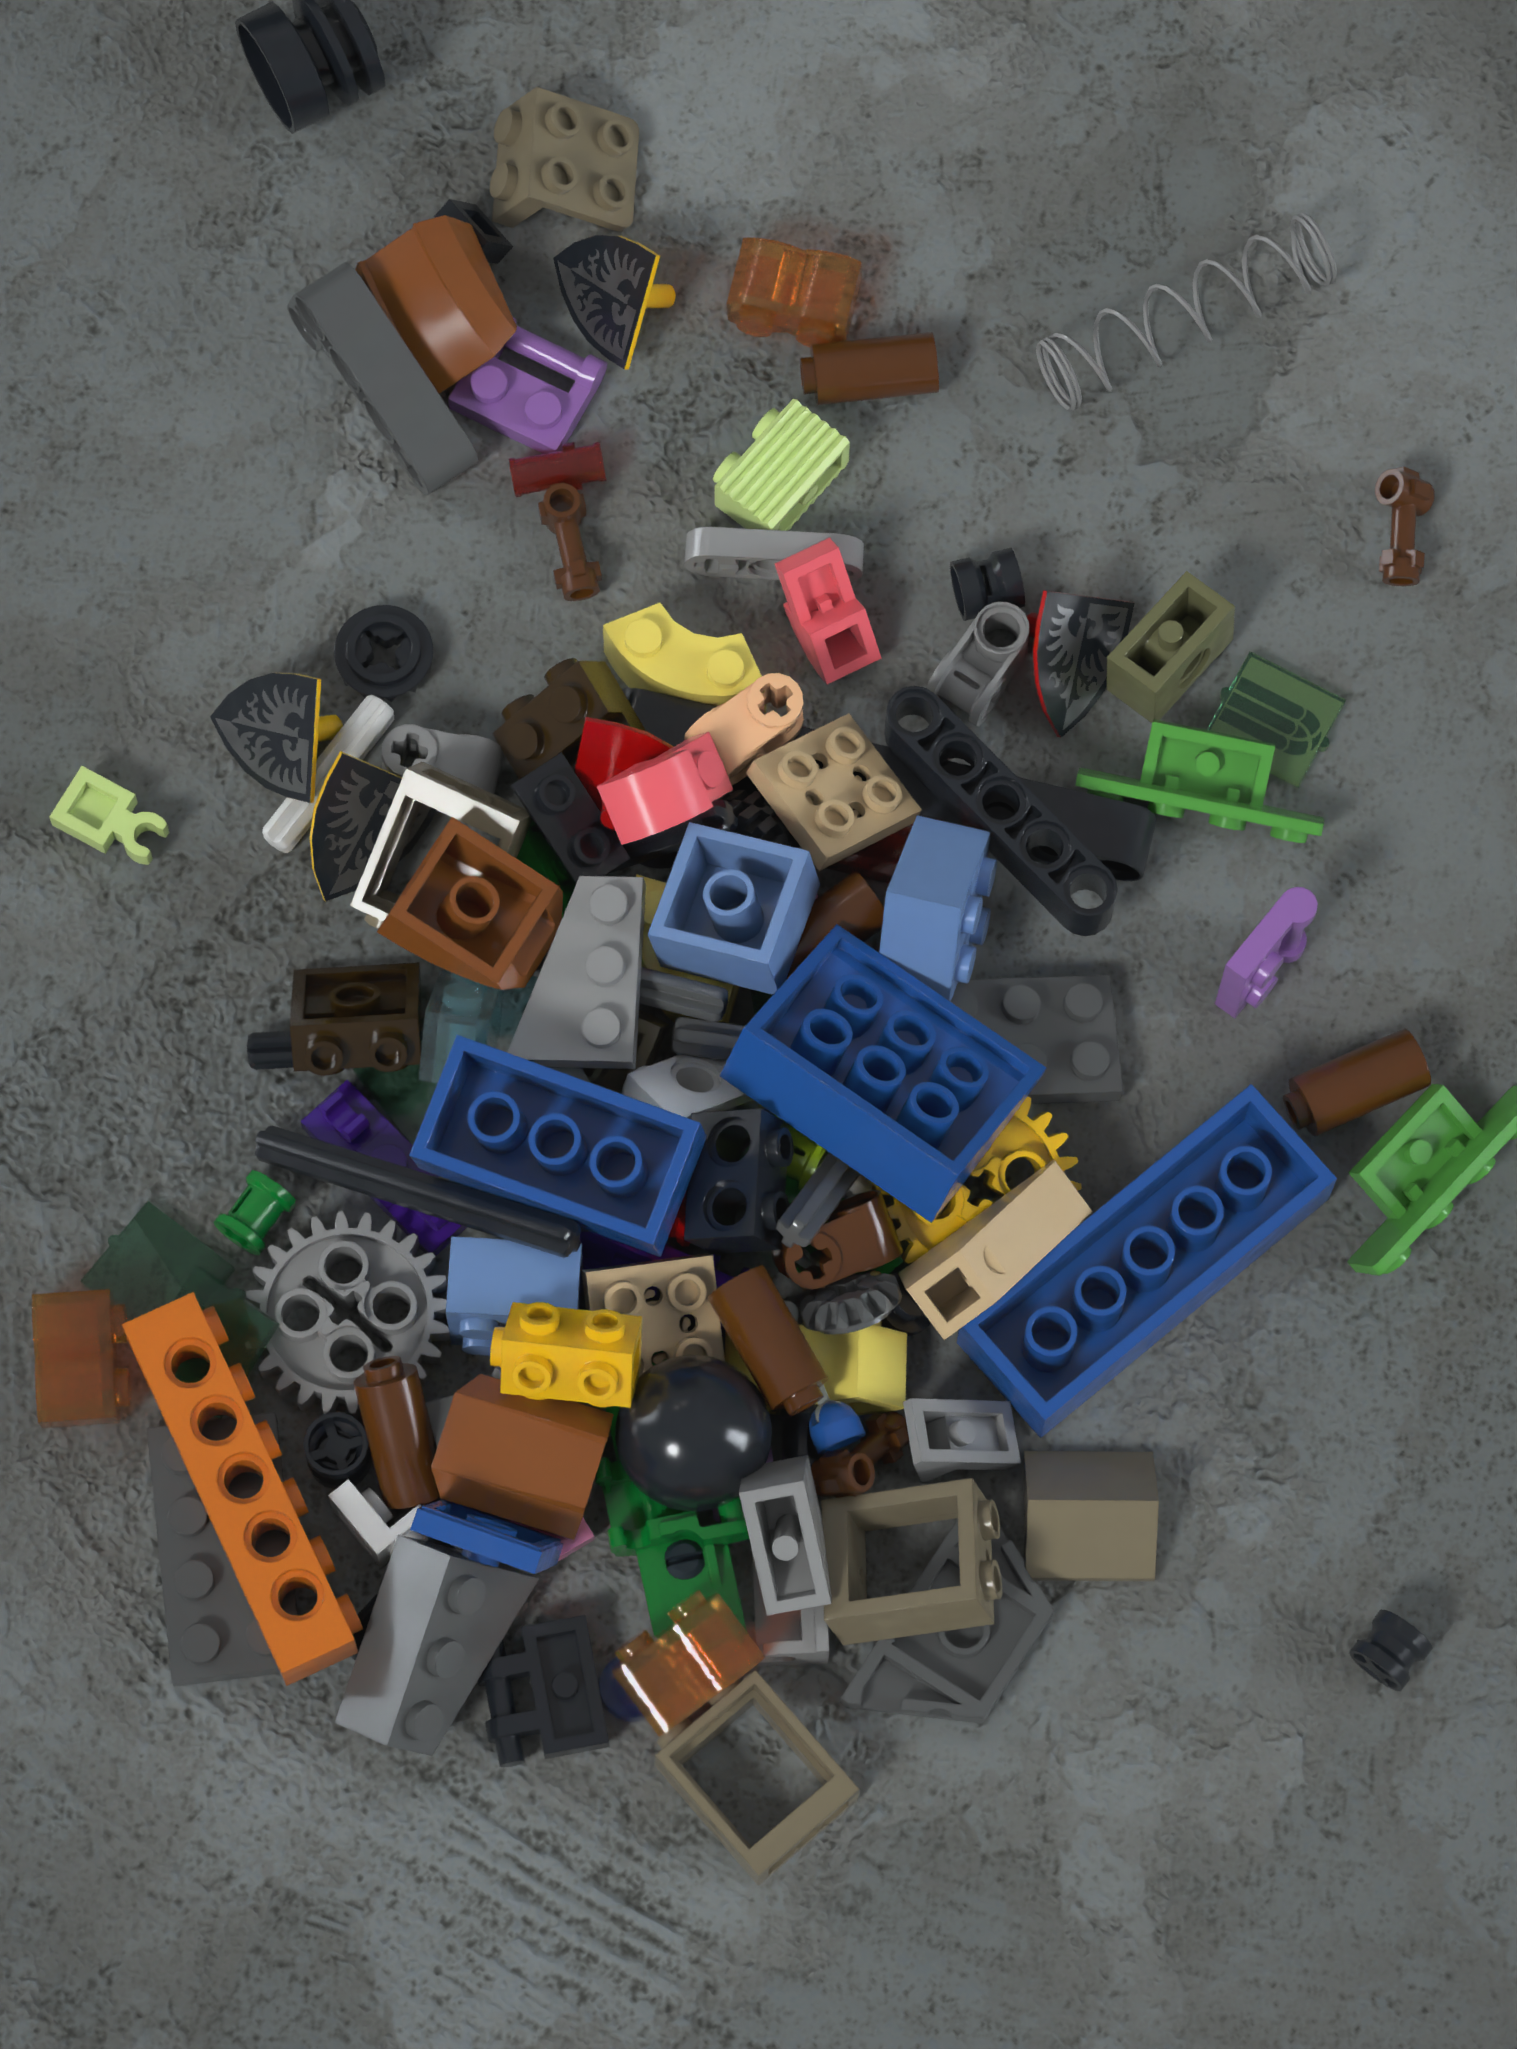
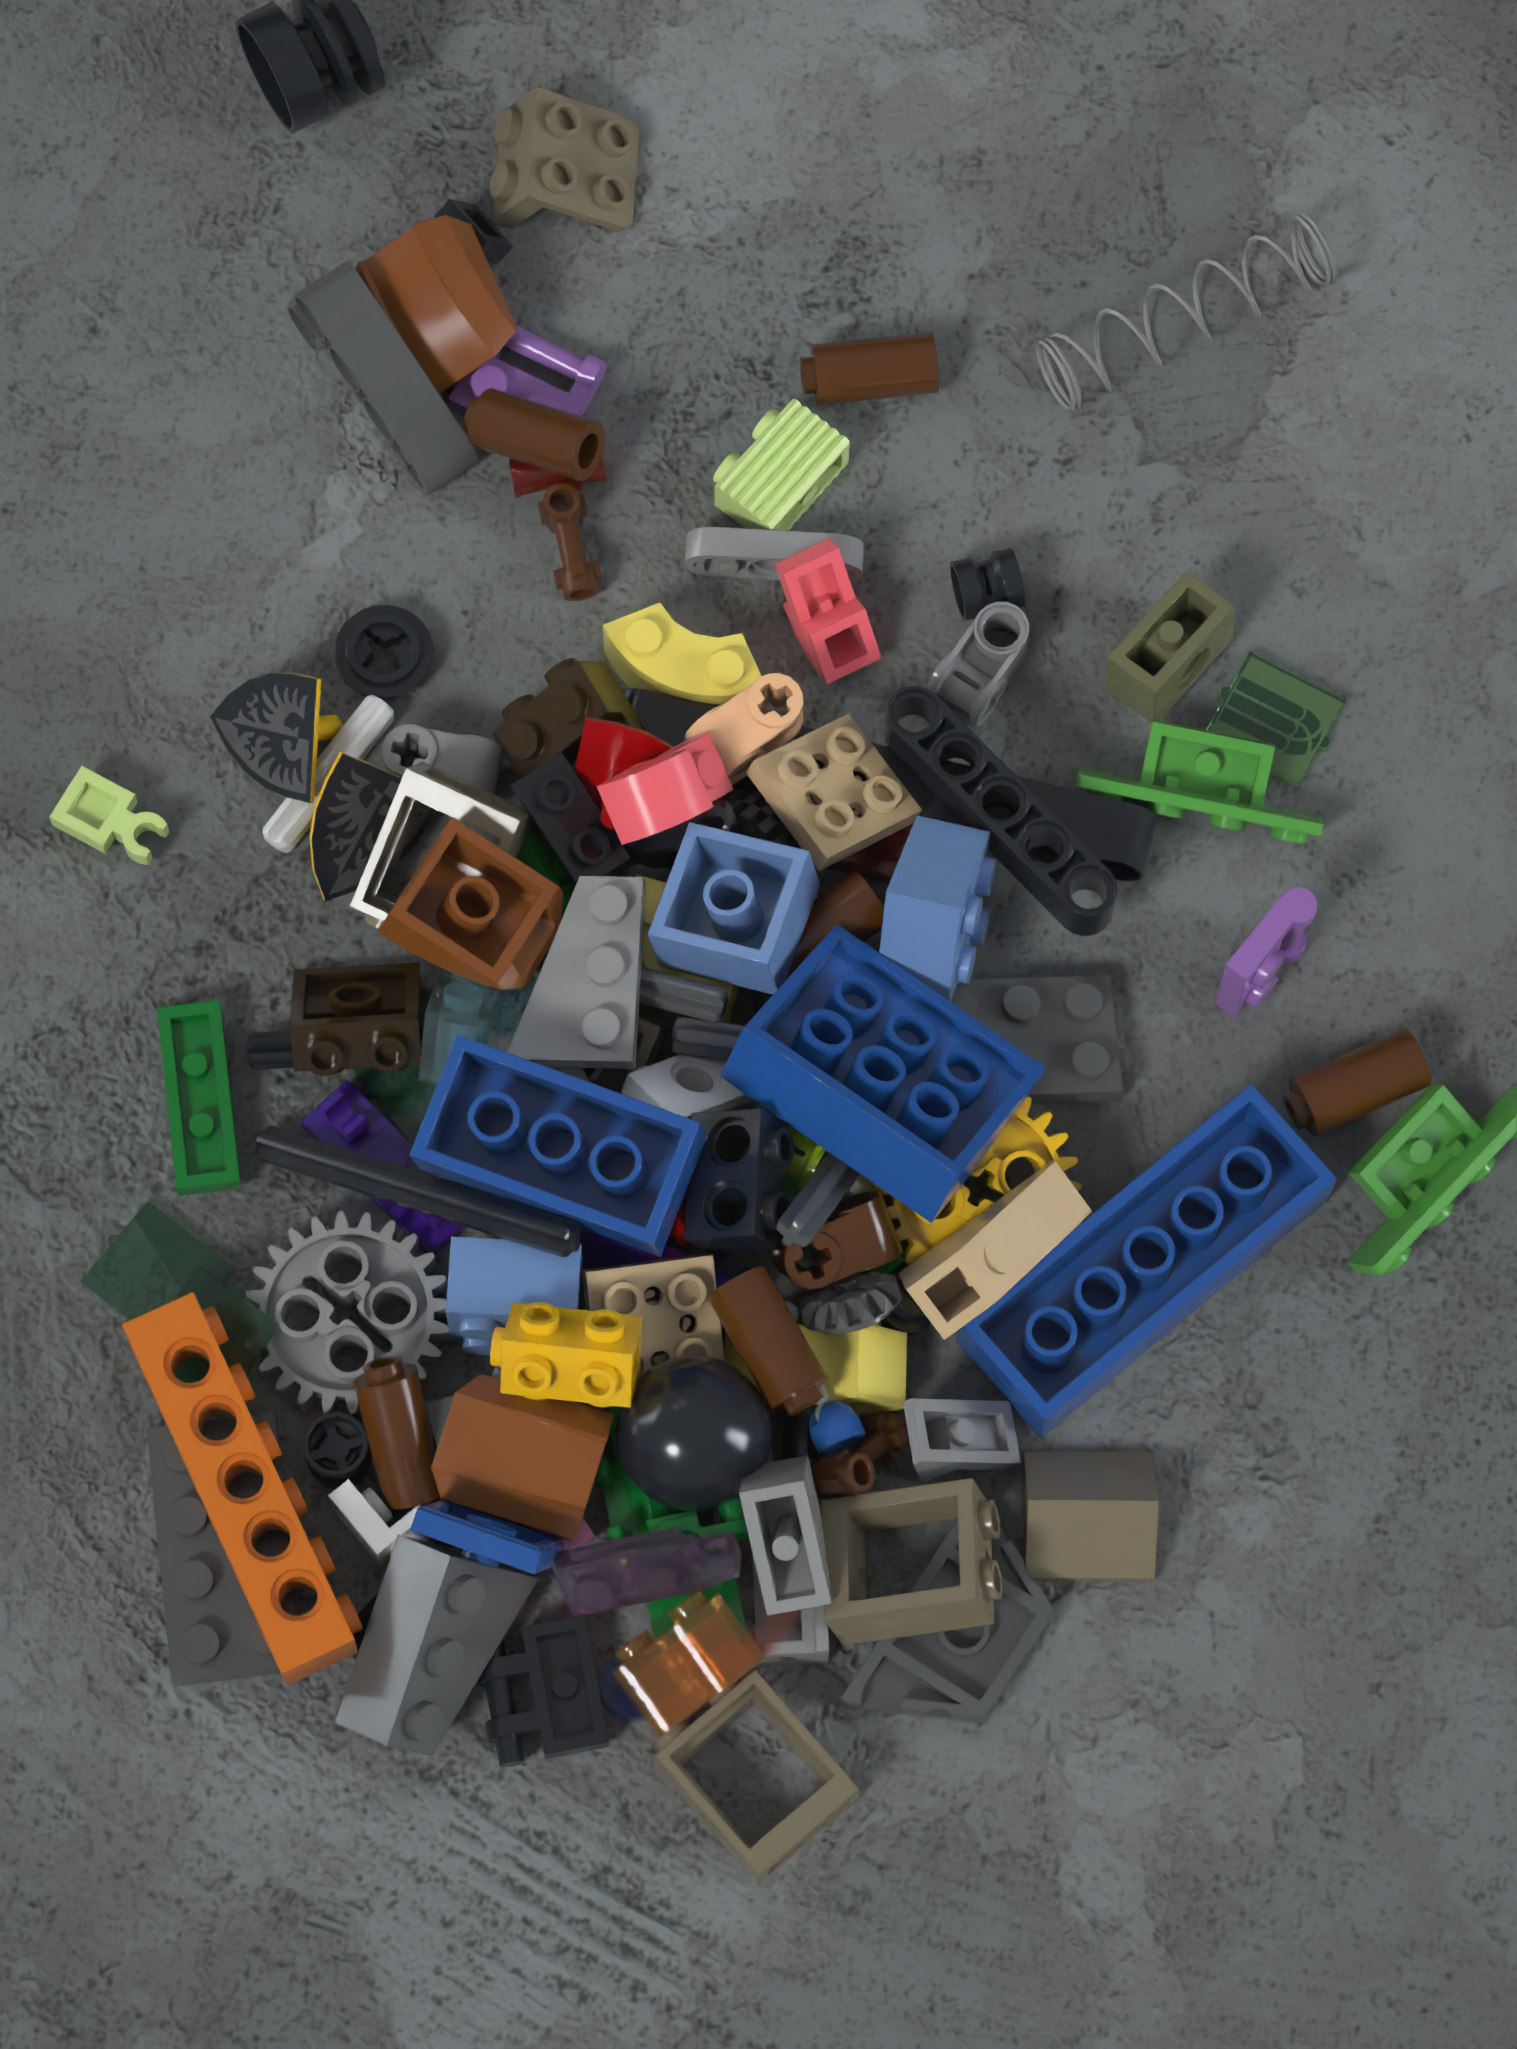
(78, 1358): clear orange brick -> none
(199, 1098): none -> green plate
(255, 1212): green bush -> none
(535, 434): none -> reddish brown brick
(608, 289): shield -> none
(644, 1569): none -> clear purple hinge
(793, 292): clear orange brick -> none
(1071, 652): shield -> none
(1390, 1650): black wheel -> none
(1409, 498): reddish brown bar -> none

